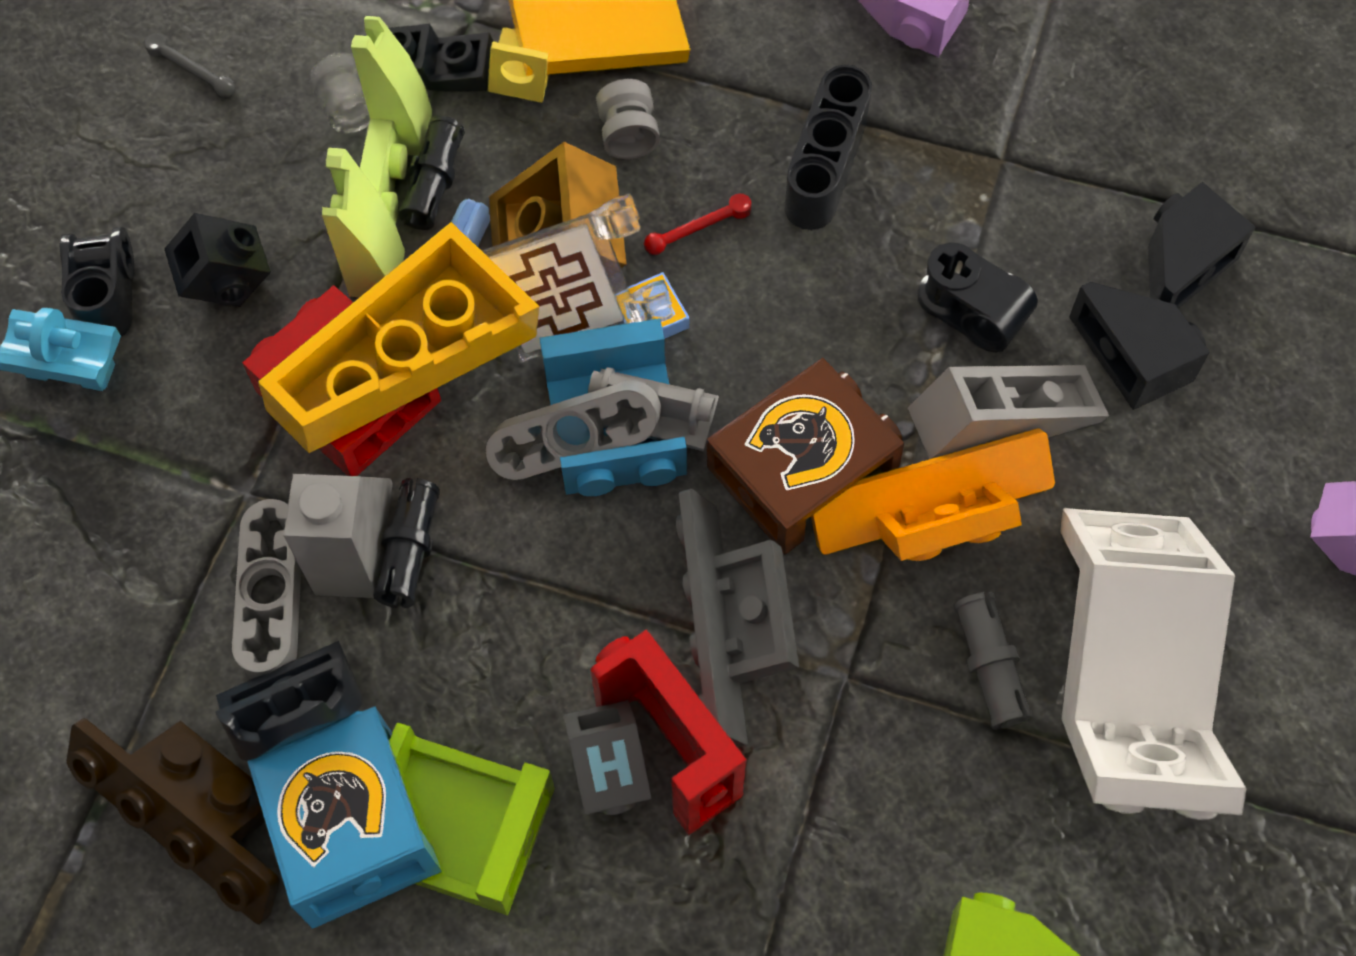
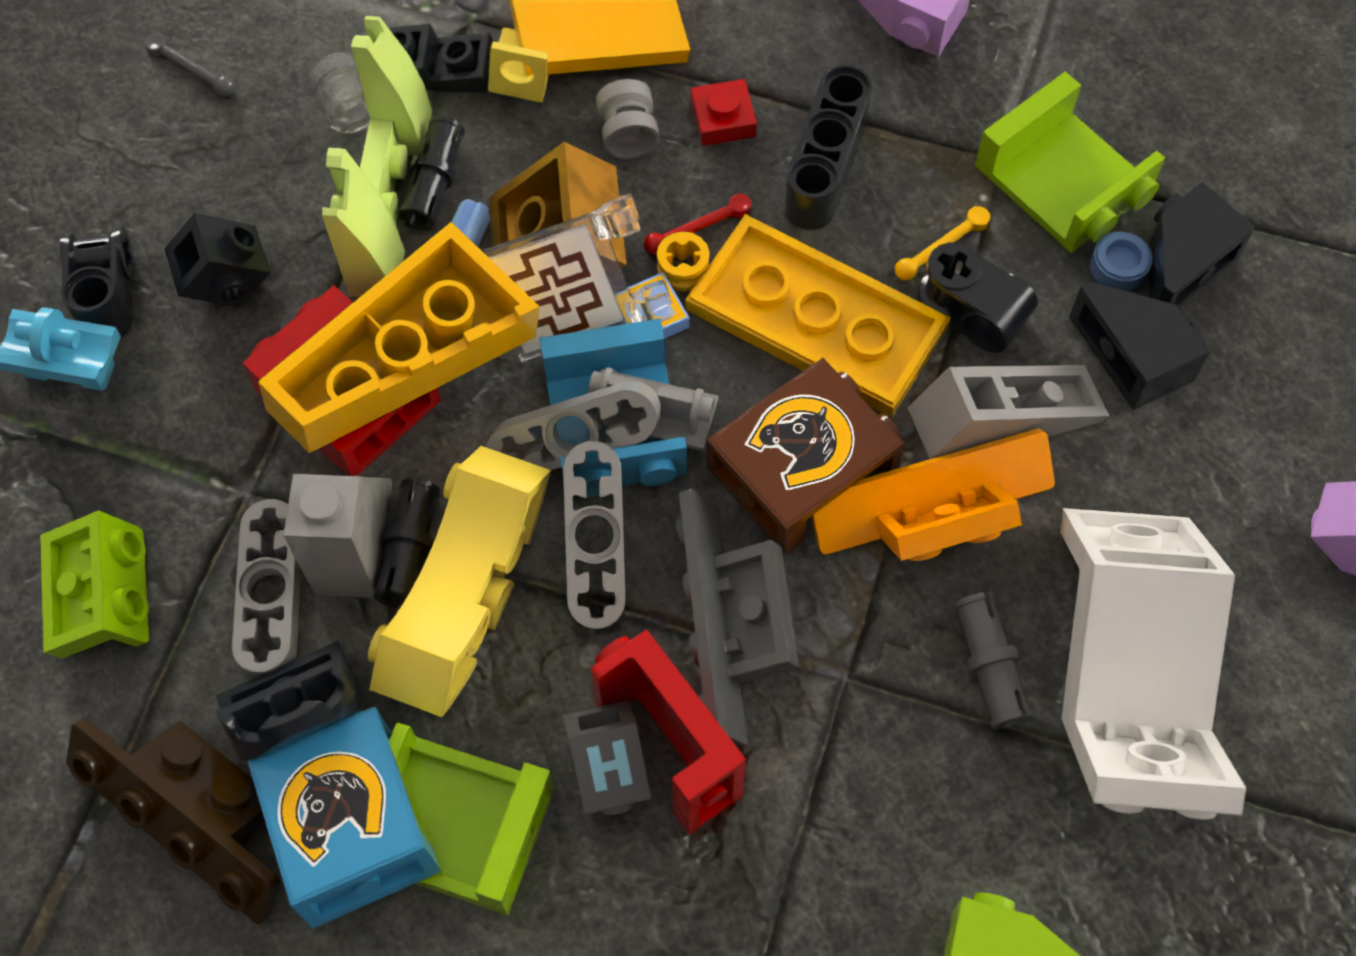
(93, 585): none -> lime bracket
(462, 586): none -> light yellow brick
(577, 487): none -> light grey beam
(682, 246): none -> yellow bush
(723, 112): none -> red plate
(816, 307): none -> yellow tile
(976, 220): none -> yellow hinge
(1063, 168): none -> lime panel
(1121, 261): none -> medium blue tile

